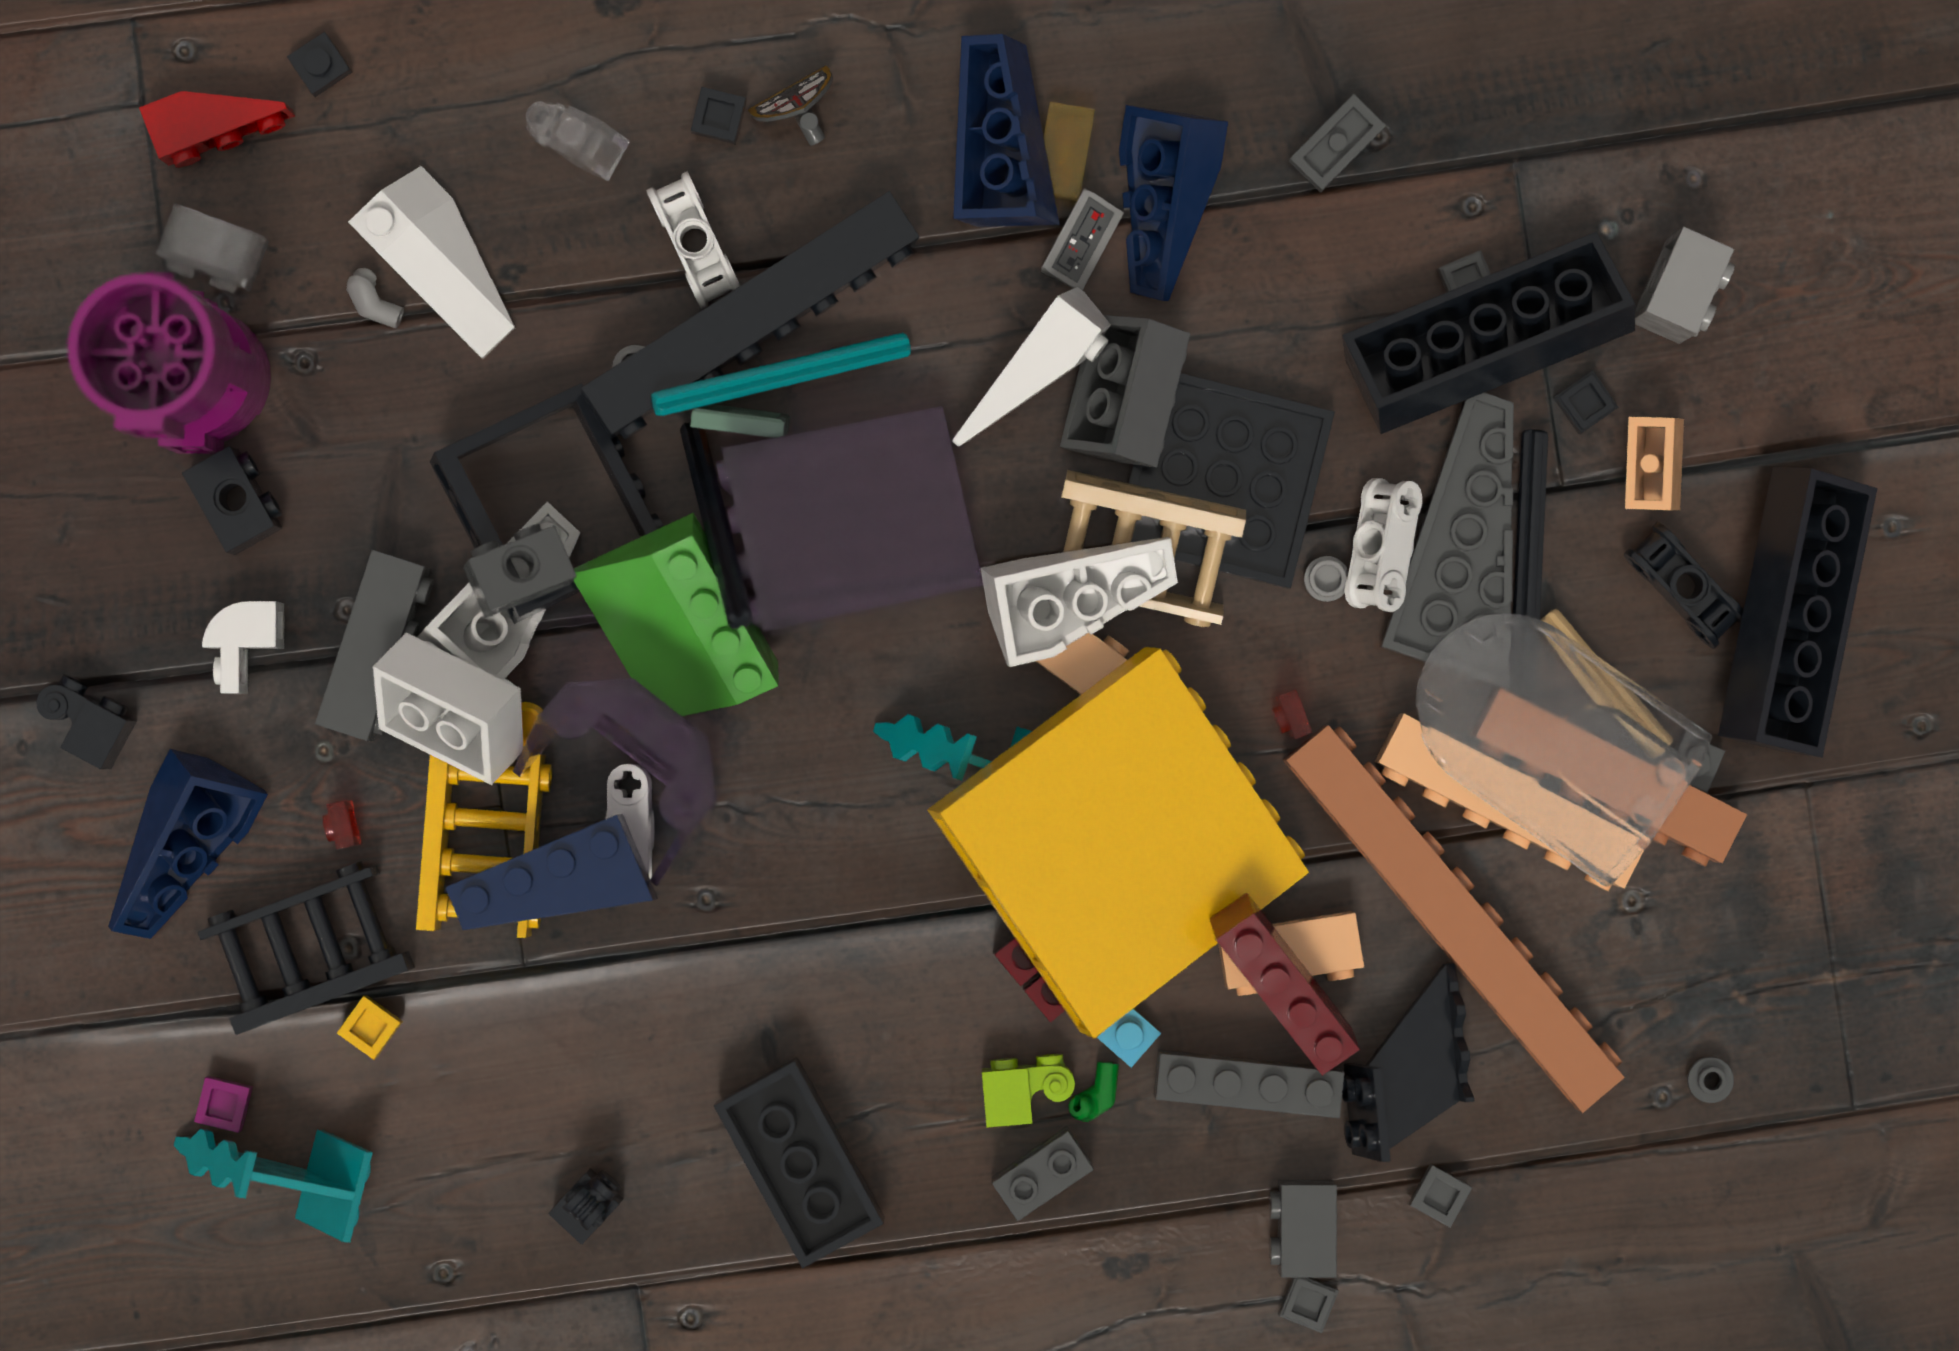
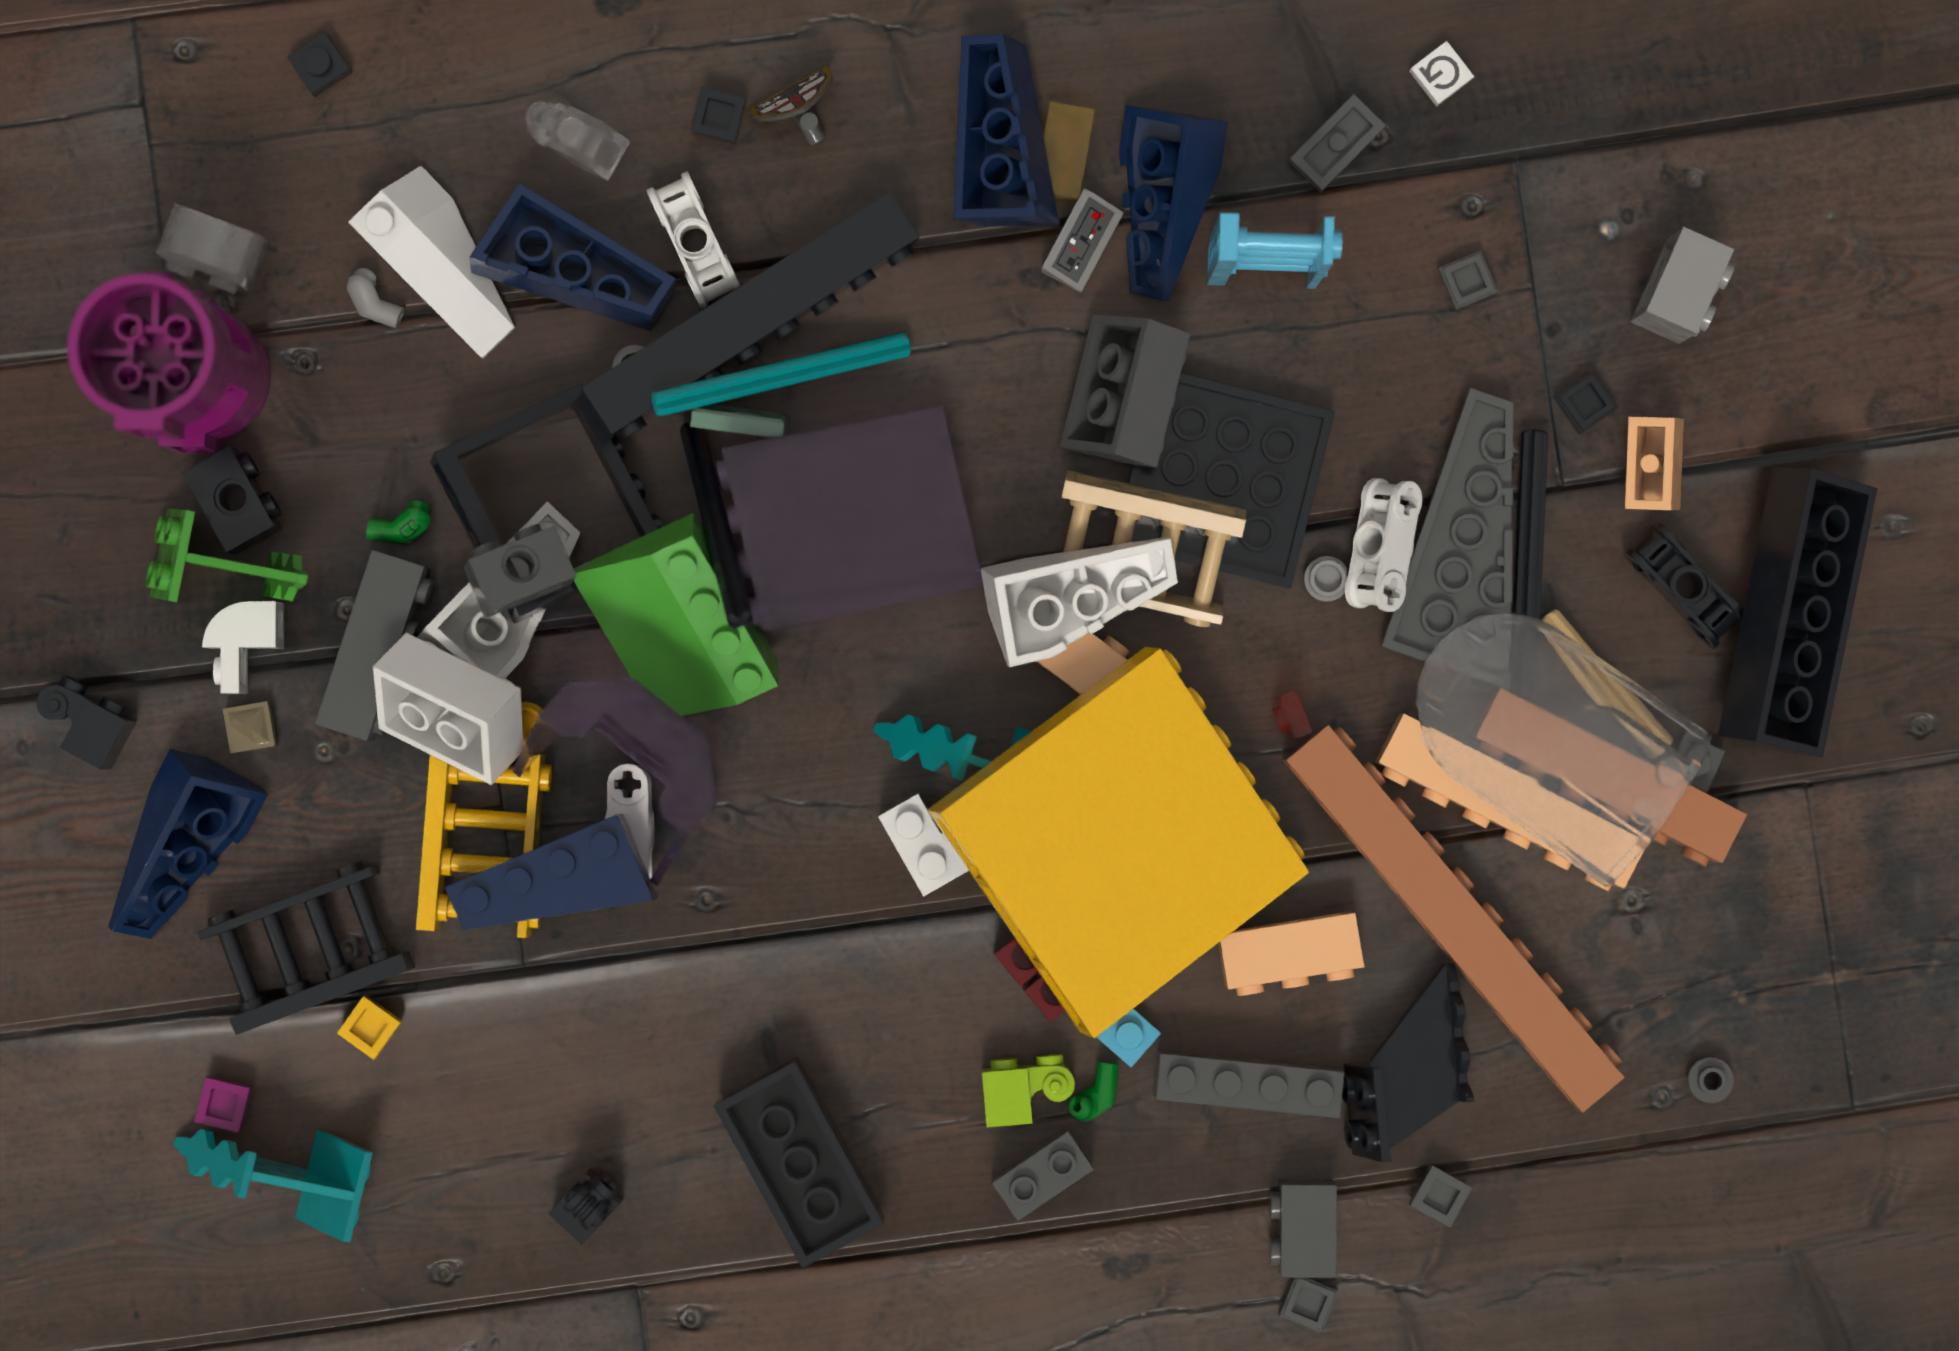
(173, 533): none -> bright green piece
(198, 122): red slope -> none
(250, 727): none -> dark tan tile
(341, 825): clear red plate -> none
(404, 528): none -> green arm
(568, 261): none -> dark blue wedge
(922, 845): none -> white brick
(1058, 343): white wedge -> none
(1236, 249): none -> medium azure fence
(1284, 984): dark red brick -> none
(1441, 73): none -> white tile
(1489, 332): black brick -> none

